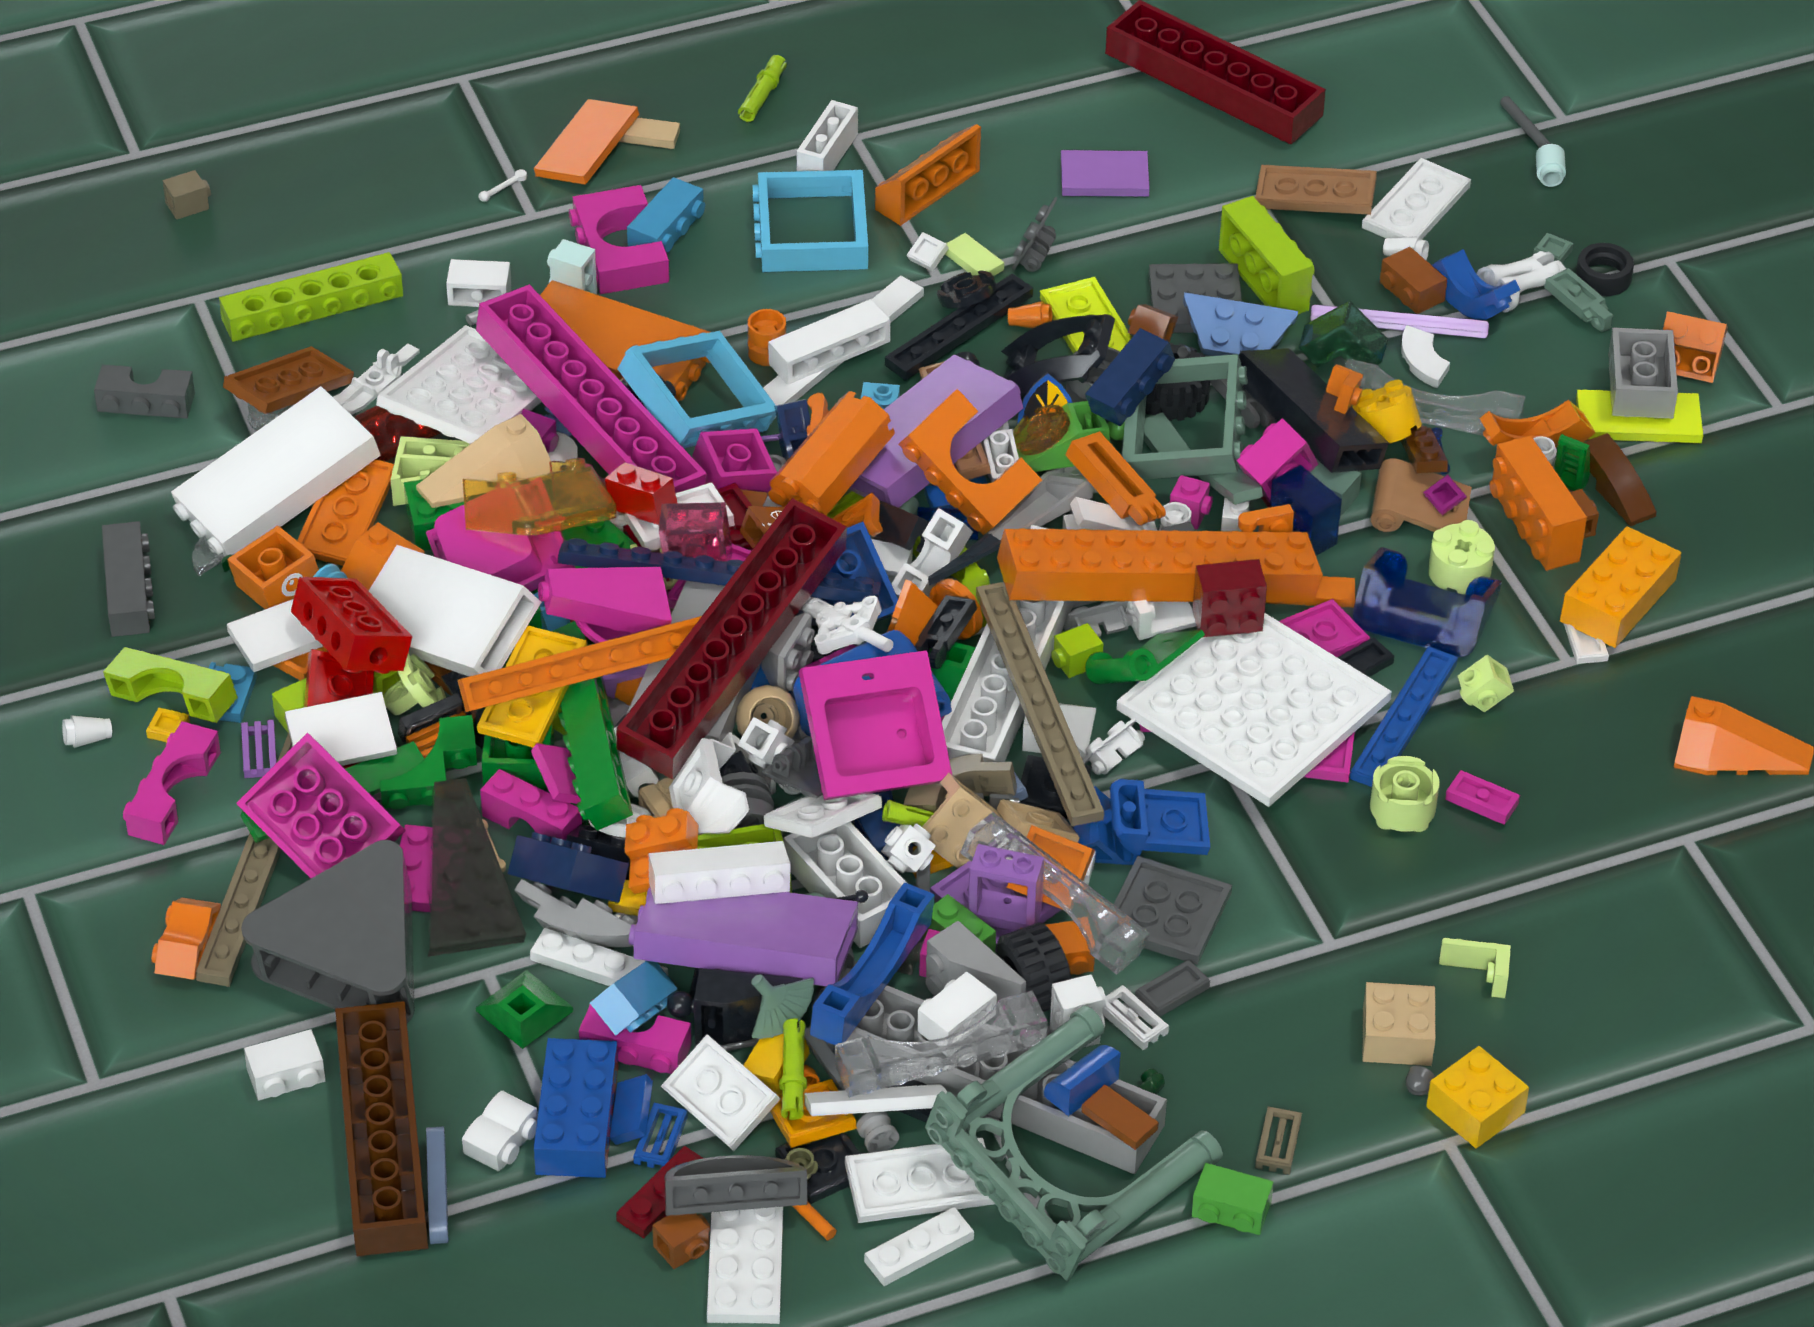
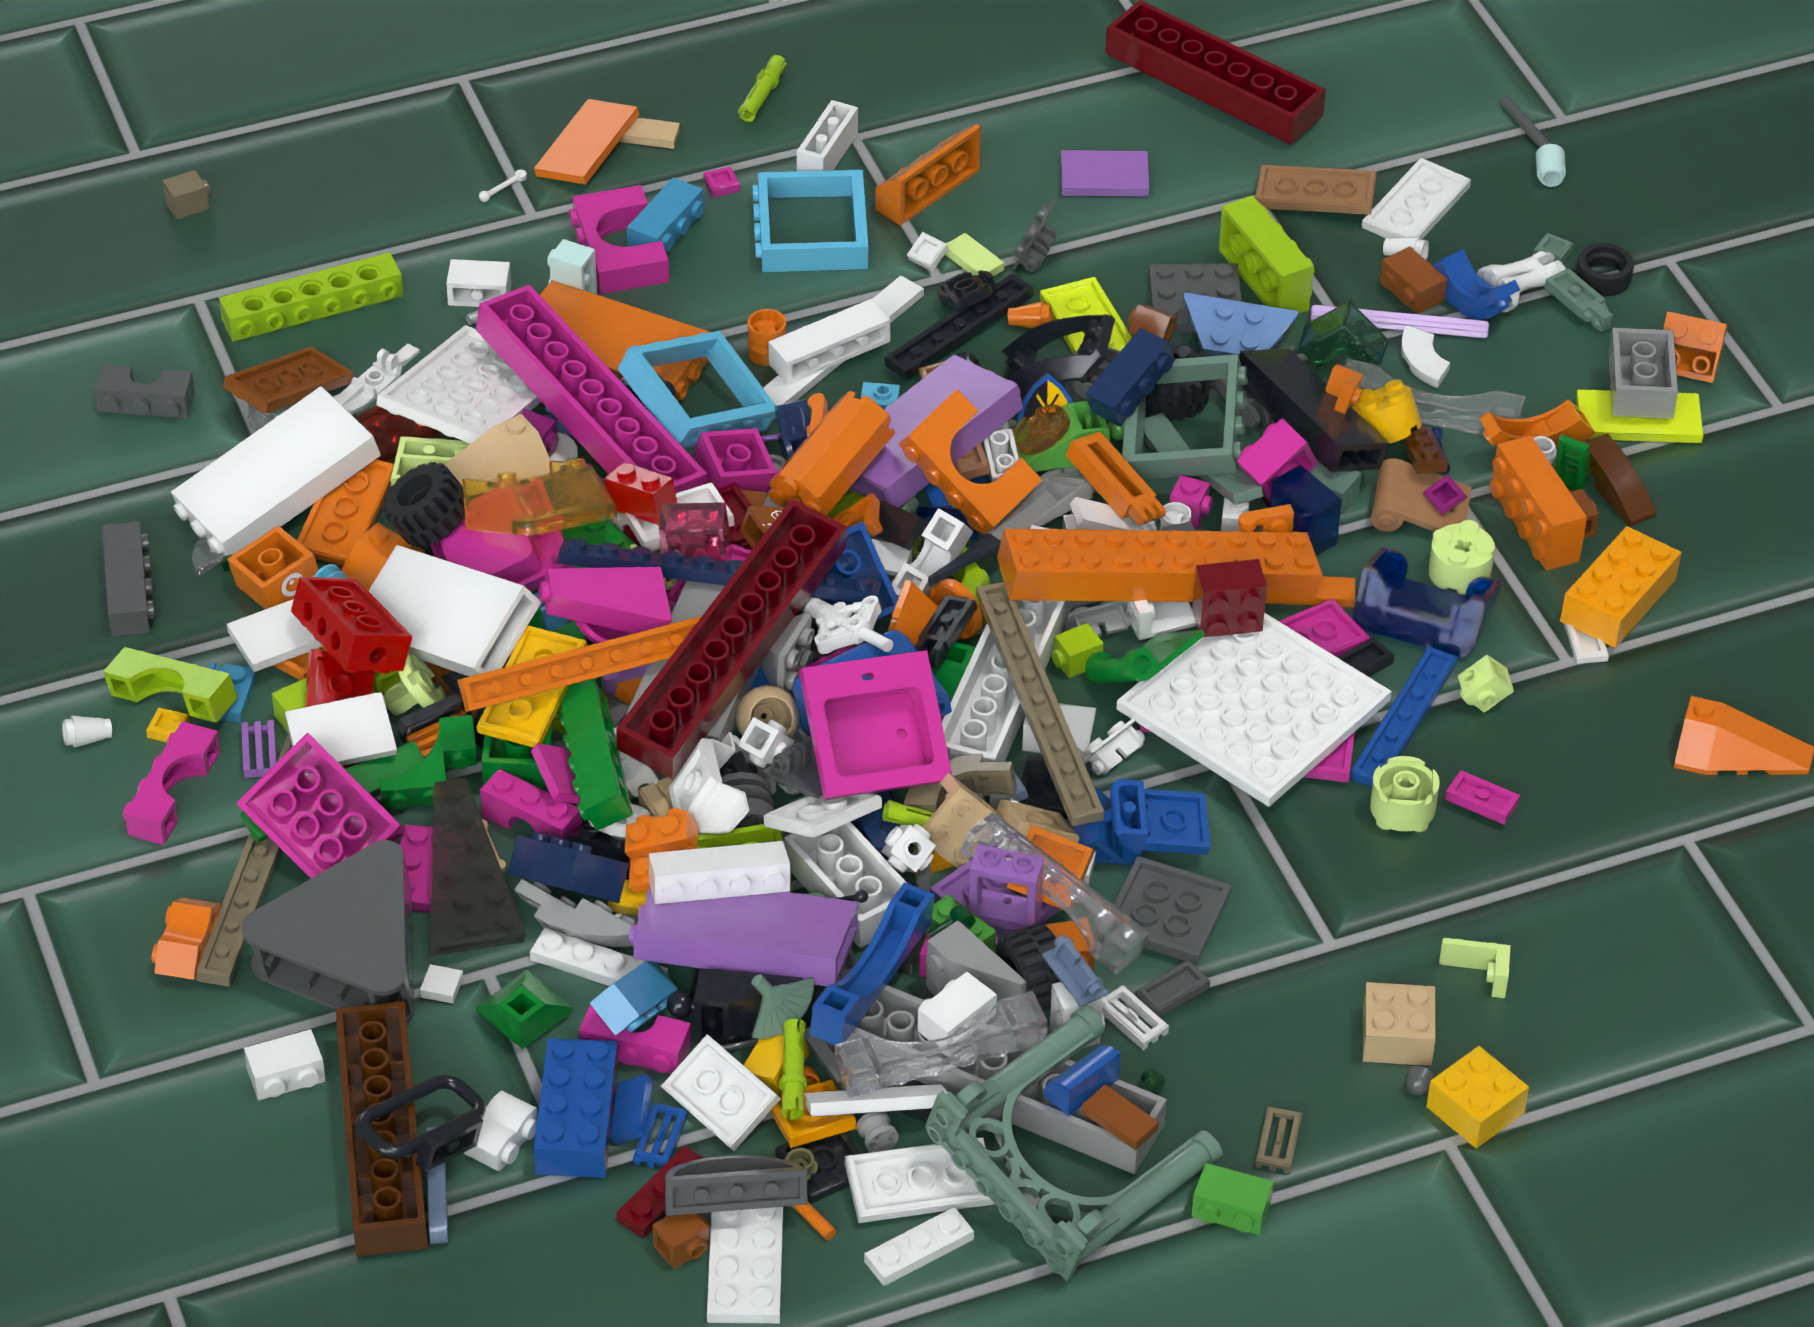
(425, 504): none -> black tyre
(437, 1144): none -> black bar
(441, 983): none -> white tile
(721, 182): none -> dark pink tile
(957, 913): none -> dark green hand
(1074, 972): none -> sand blue hinge

